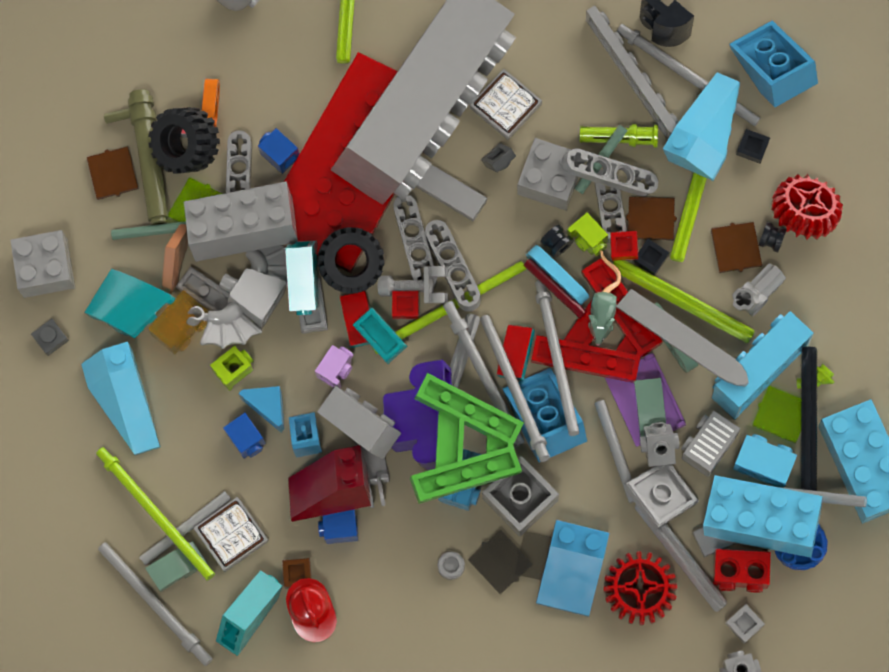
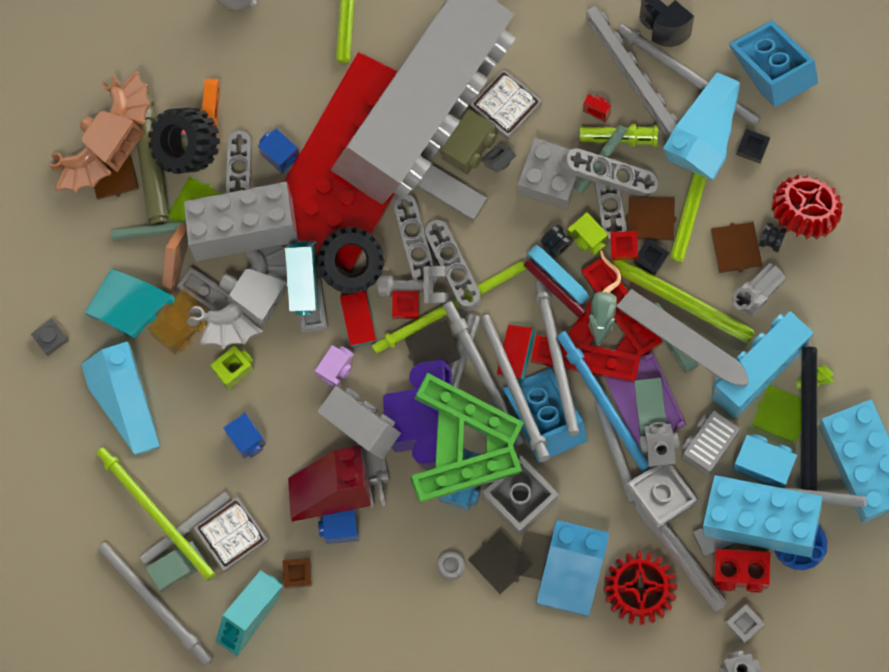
(42, 263): light grey brick -> none
(106, 137): none -> nougat torso
(267, 403): dark azure slope -> none
(305, 435): dark azure slope -> none
(311, 610): red piece -> none
(380, 335): teal tile -> none
(433, 344): none -> clear smoke piece
(469, 142): none -> olive brick
(576, 357): none -> dark azure bar
(597, 107): none -> red plate

